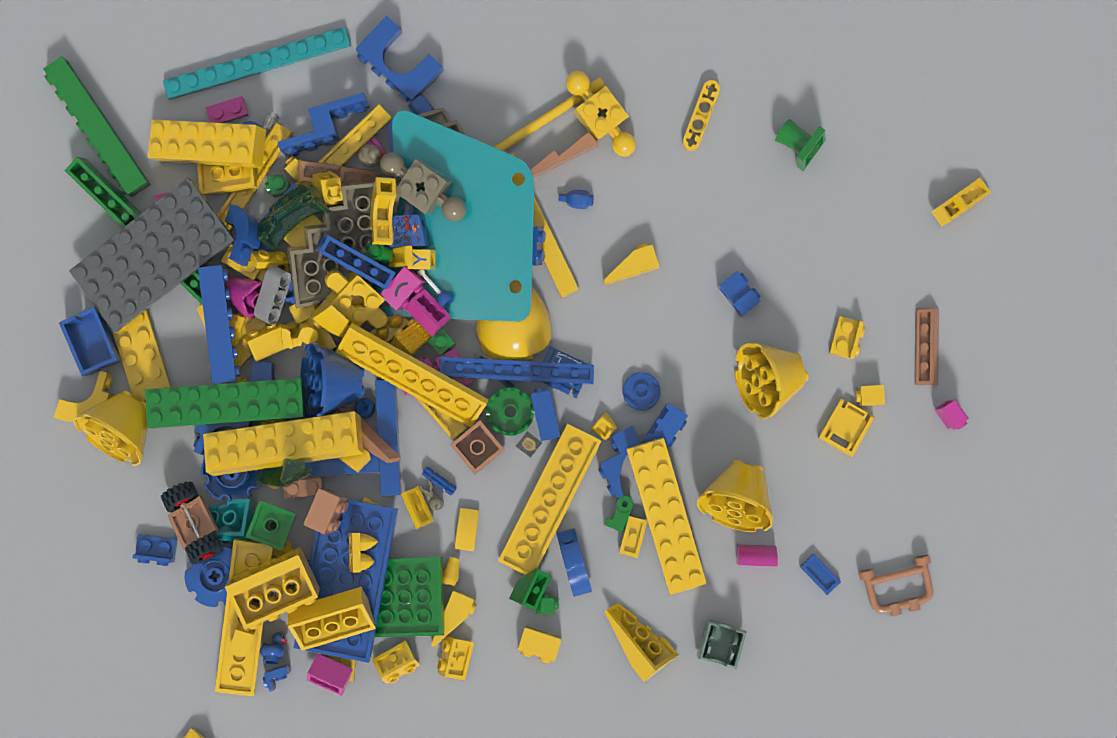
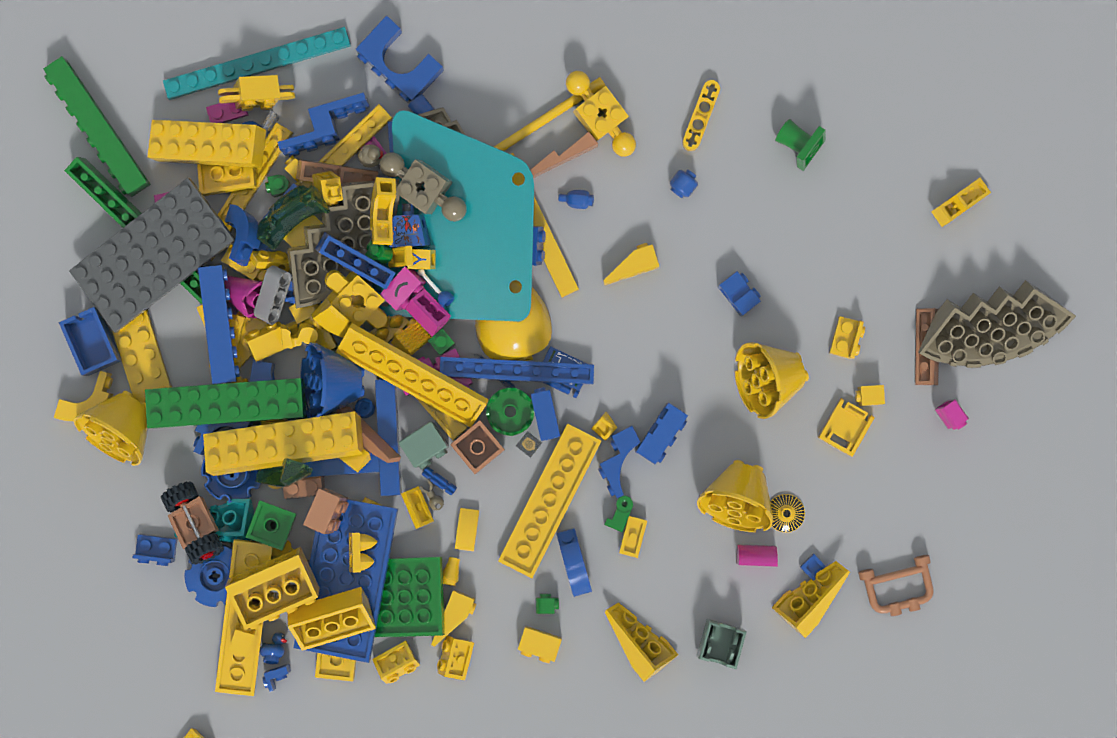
(256, 92): none -> yellow brick
(329, 674): dark pink brick -> none
(424, 445): none -> sand green piece
(530, 588): green slope -> none
(641, 391): blue tile -> none
(666, 515): yellow plate -> none
(683, 183): none -> blue head
(796, 517): none -> dish
(809, 602): none -> yellow wedge
(995, 328): none -> dark tan brick

